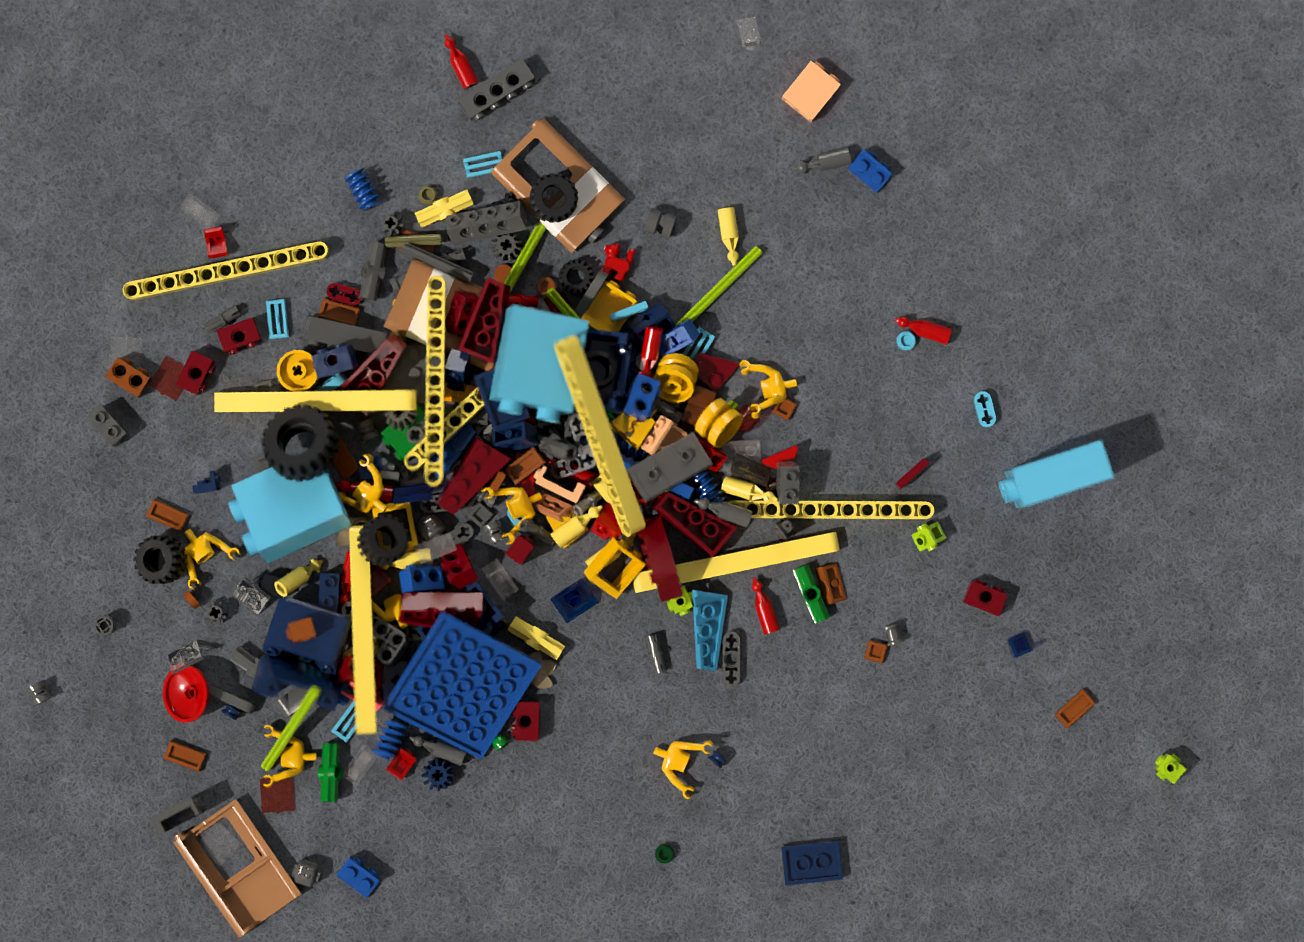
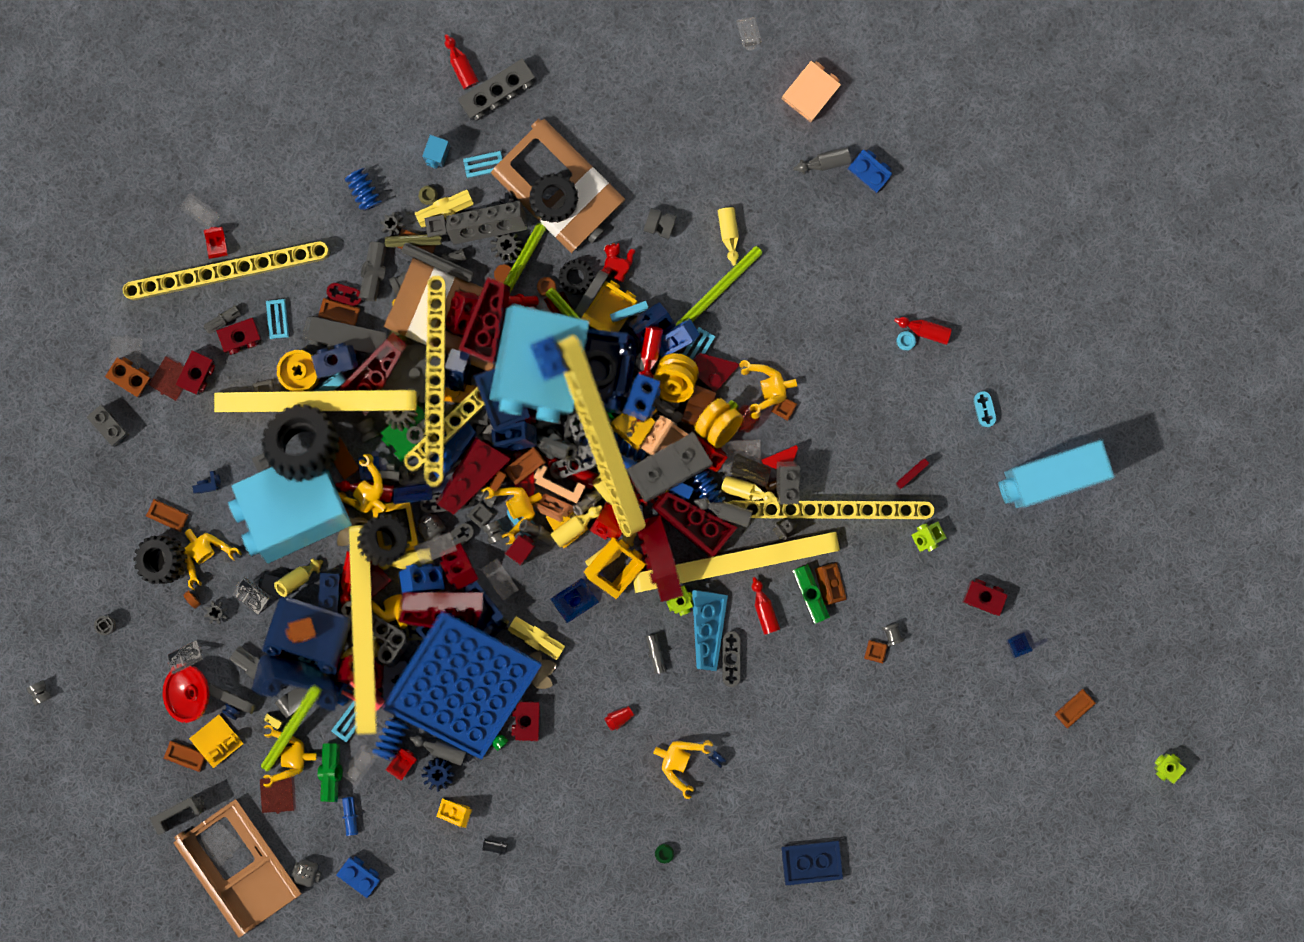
(216, 741): none -> yellow hinge
(275, 722): none -> light yellow tile
(350, 816): none -> blue axle
(435, 226): none -> dark grey tile
(436, 152): none -> dark azure brick
(454, 813): none -> yellow slope
(494, 846): none -> black pin
(548, 358): none -> blue brick
(618, 718): none -> red cone

